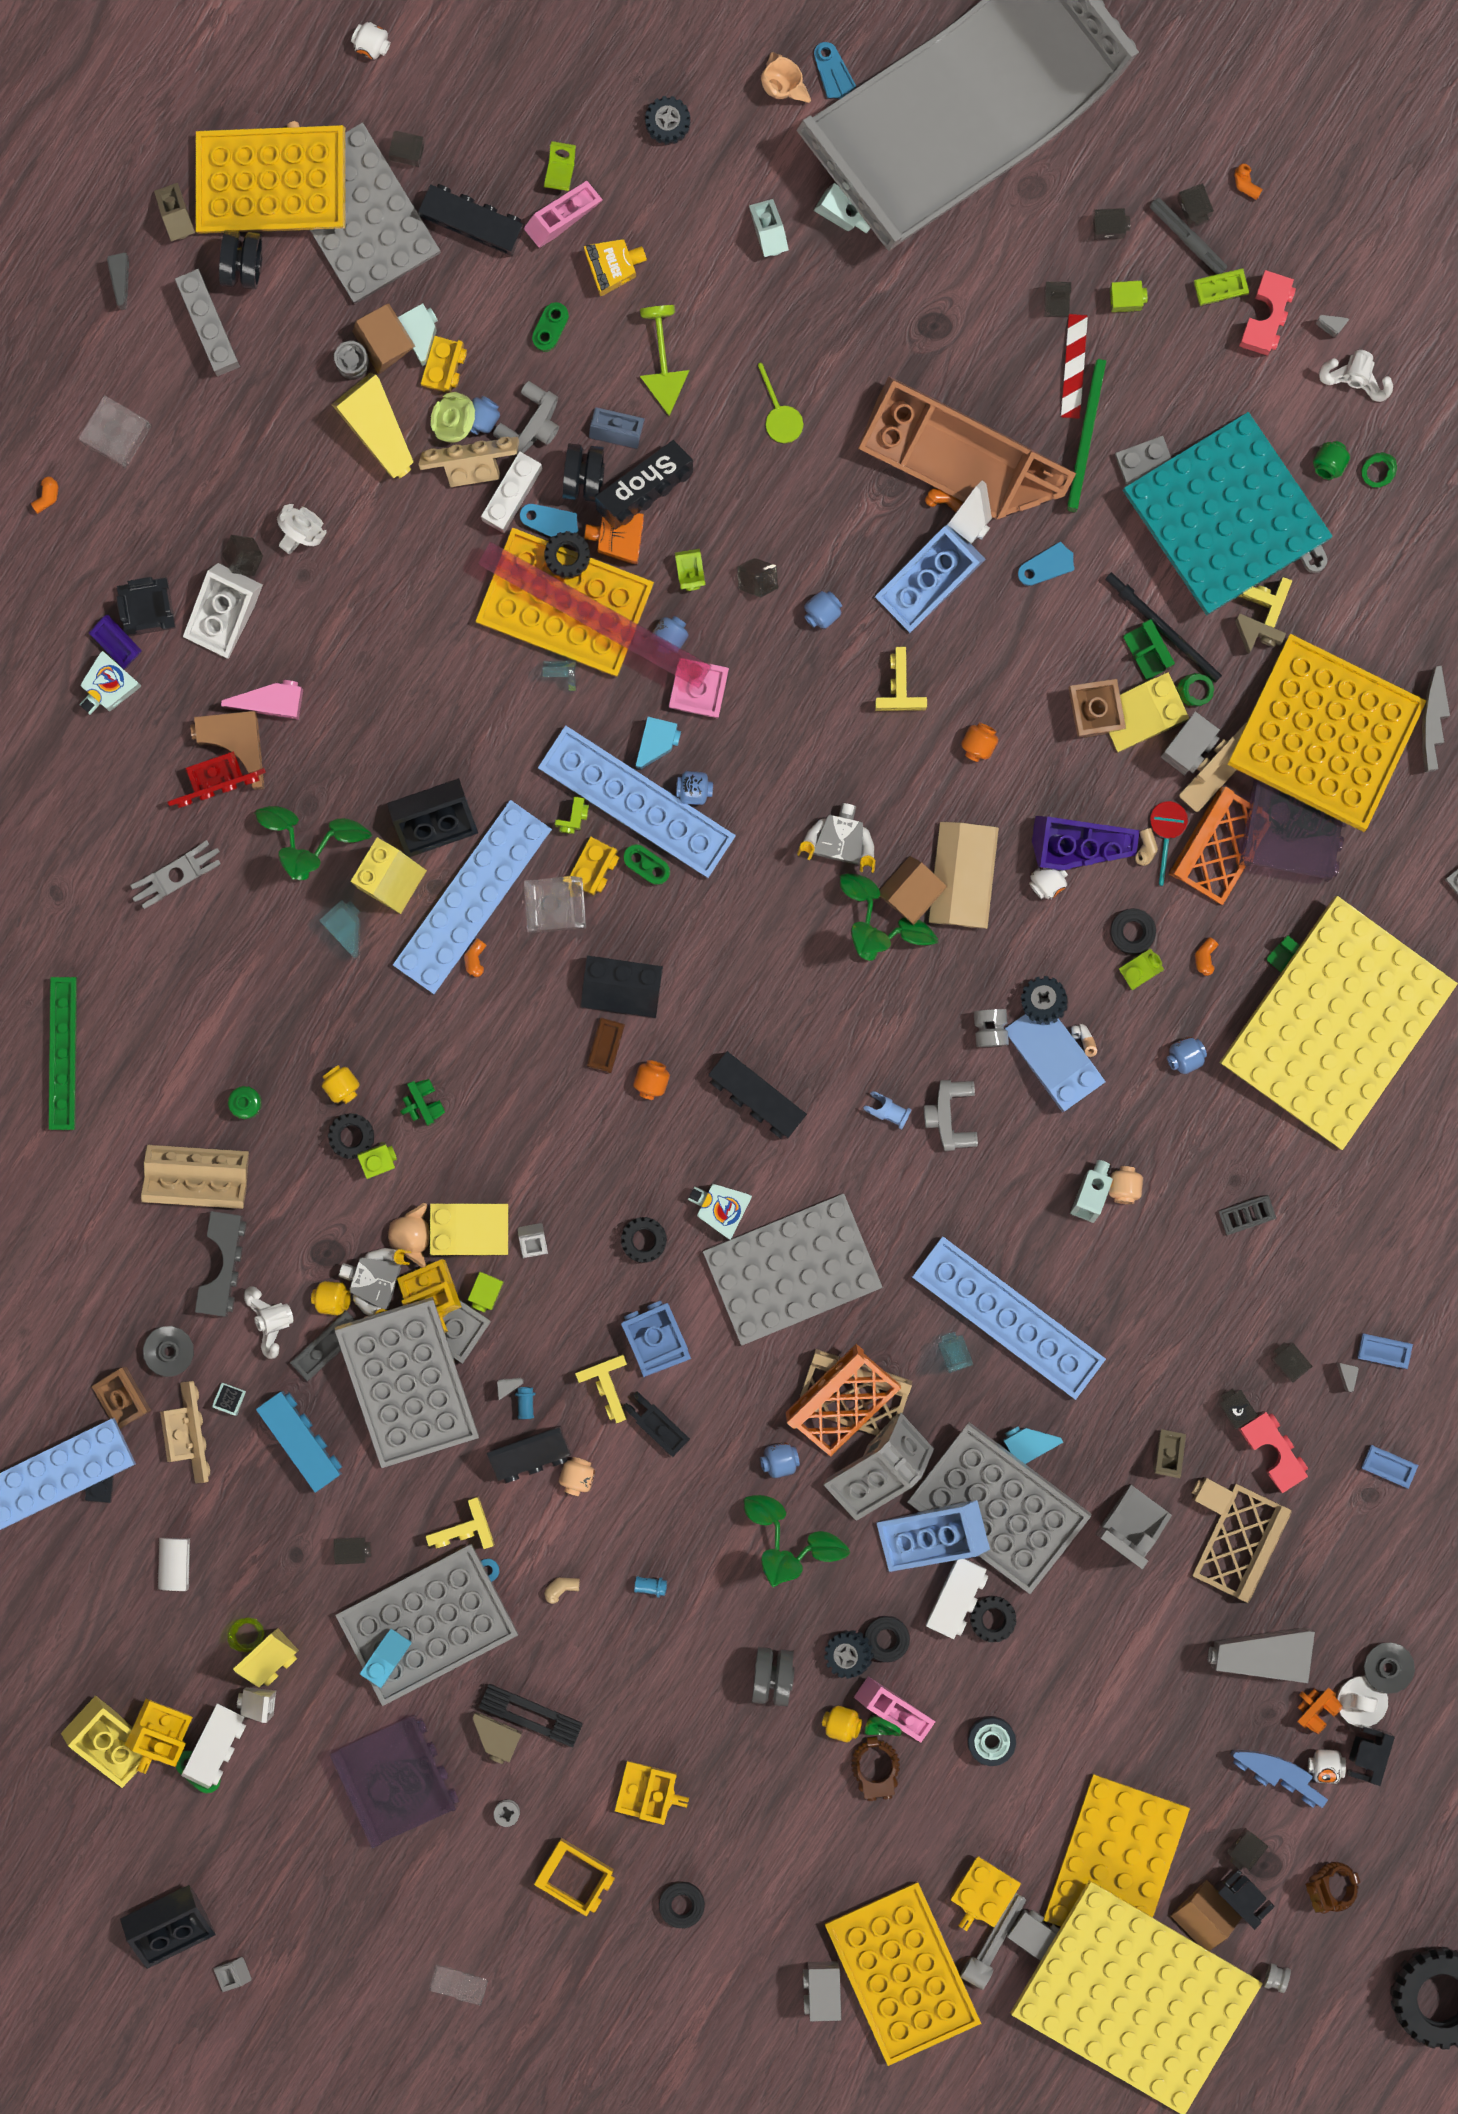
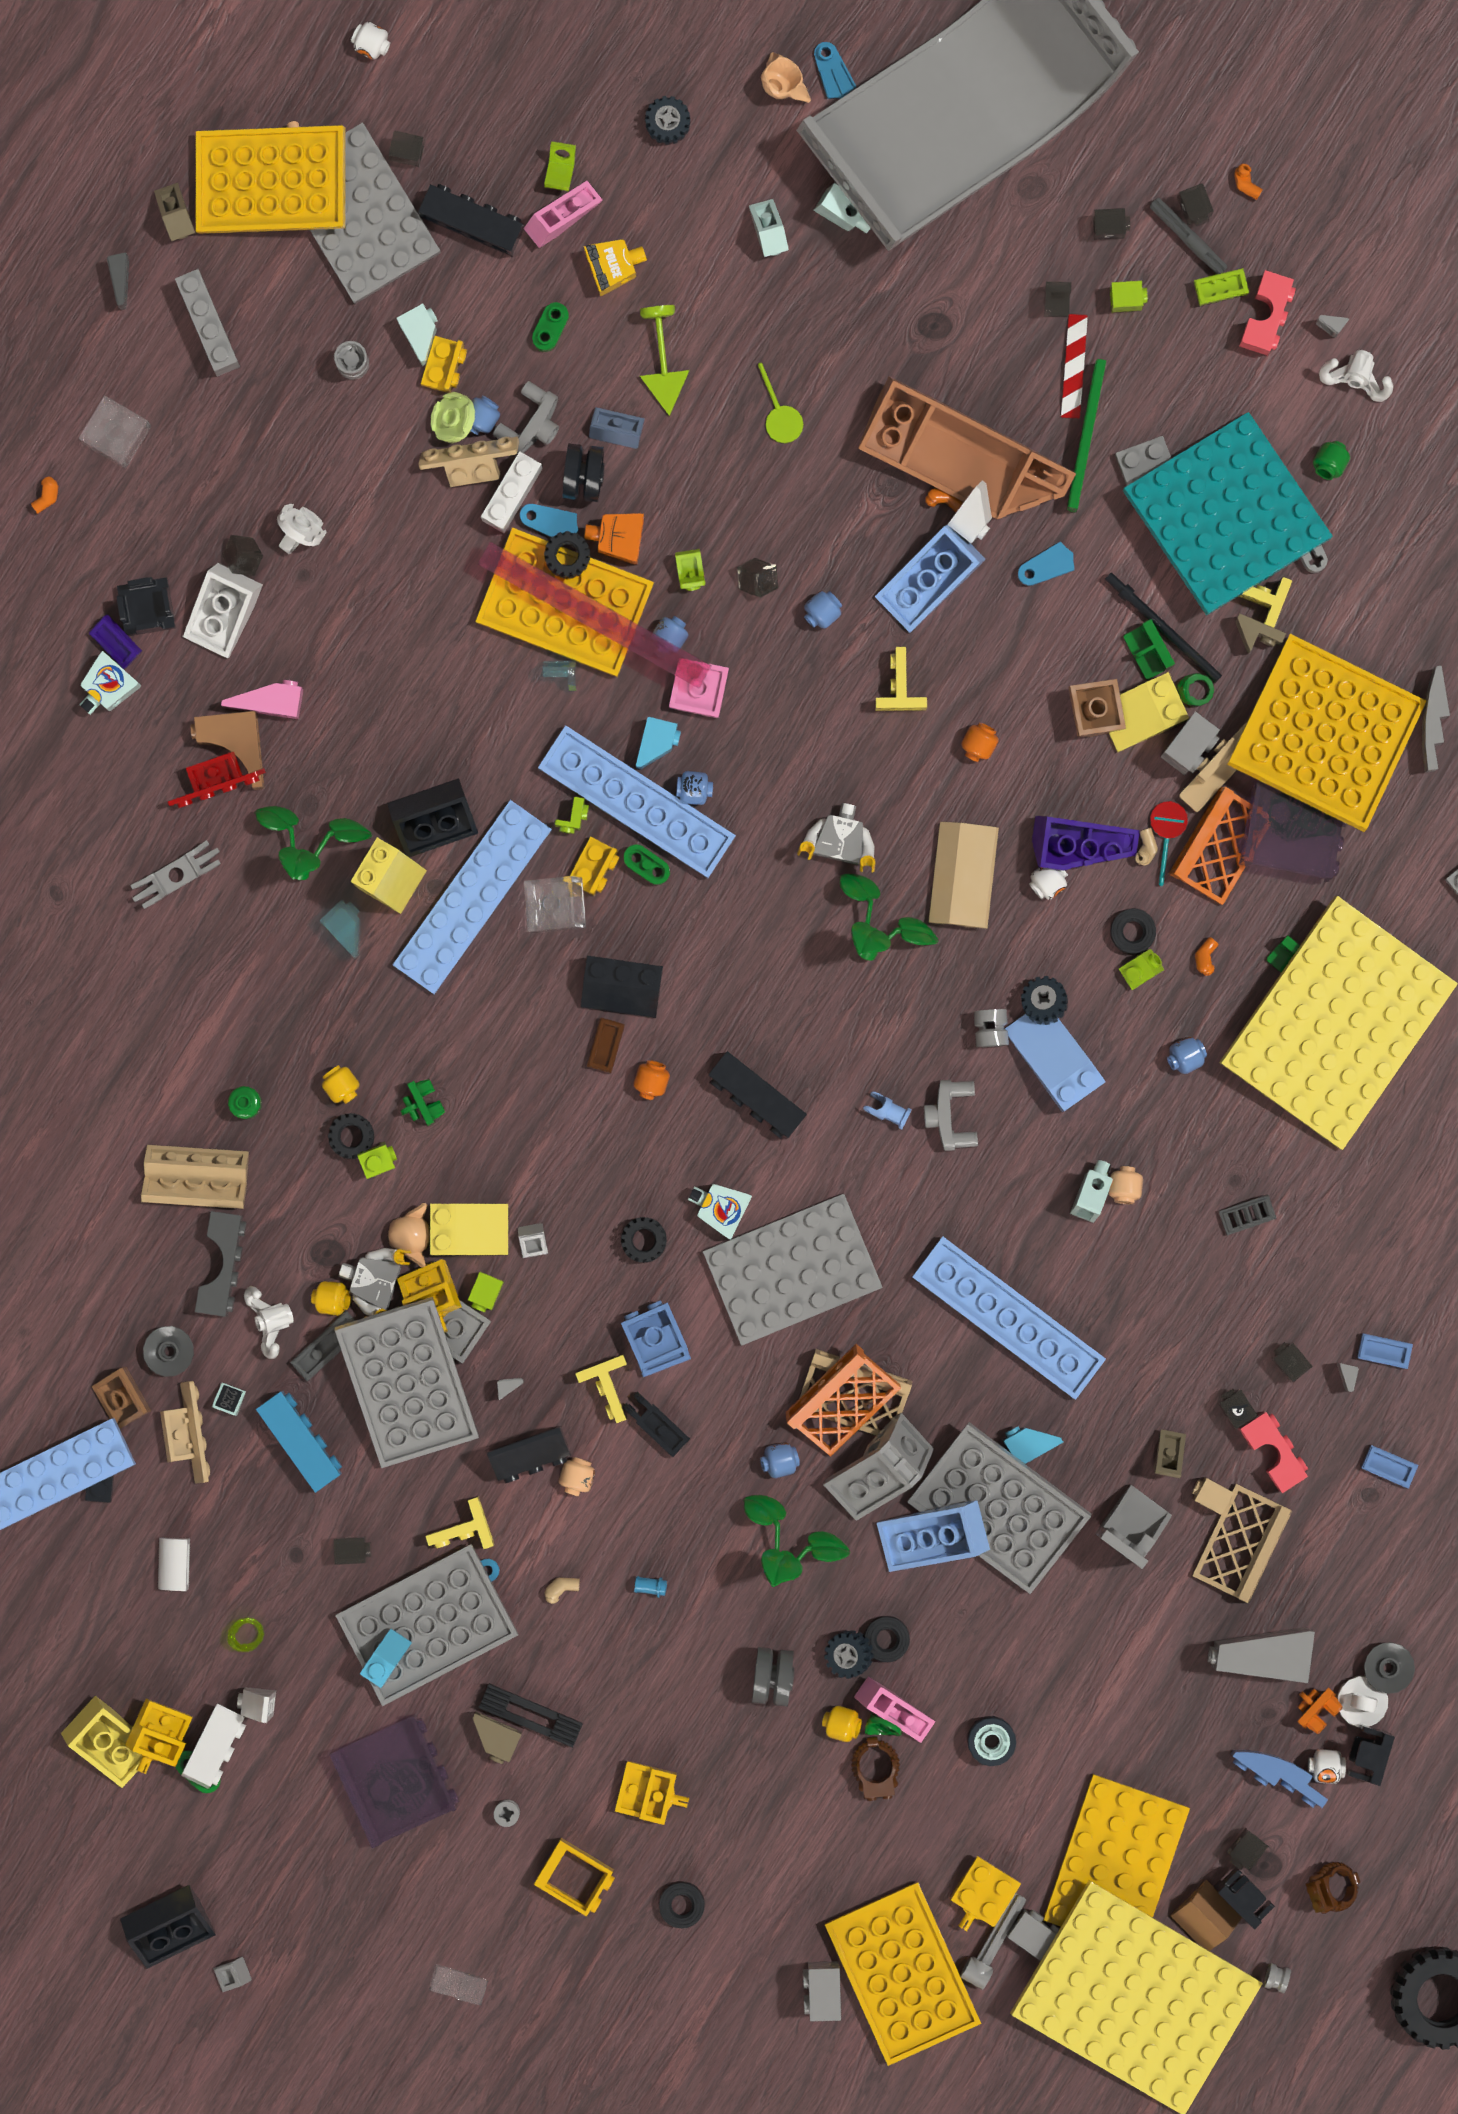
(62, 1053): green plate -> none
(240, 259): black wheel -> none
(267, 1658): light yellow slope -> none
(373, 421): light yellow slope -> none
(382, 337): medium nougat slope -> none
(472, 960): orange arm -> none
(525, 1402): dark azure pin -> none
(644, 484): black brick -> none
(912, 889): medium nougat slope -> none
(954, 1352): clear light blue slope -> none
(957, 1598): white brick -> none
(977, 1619): black tyre -> none
(1087, 1040): arm -> none
(1377, 457): green piece -> none

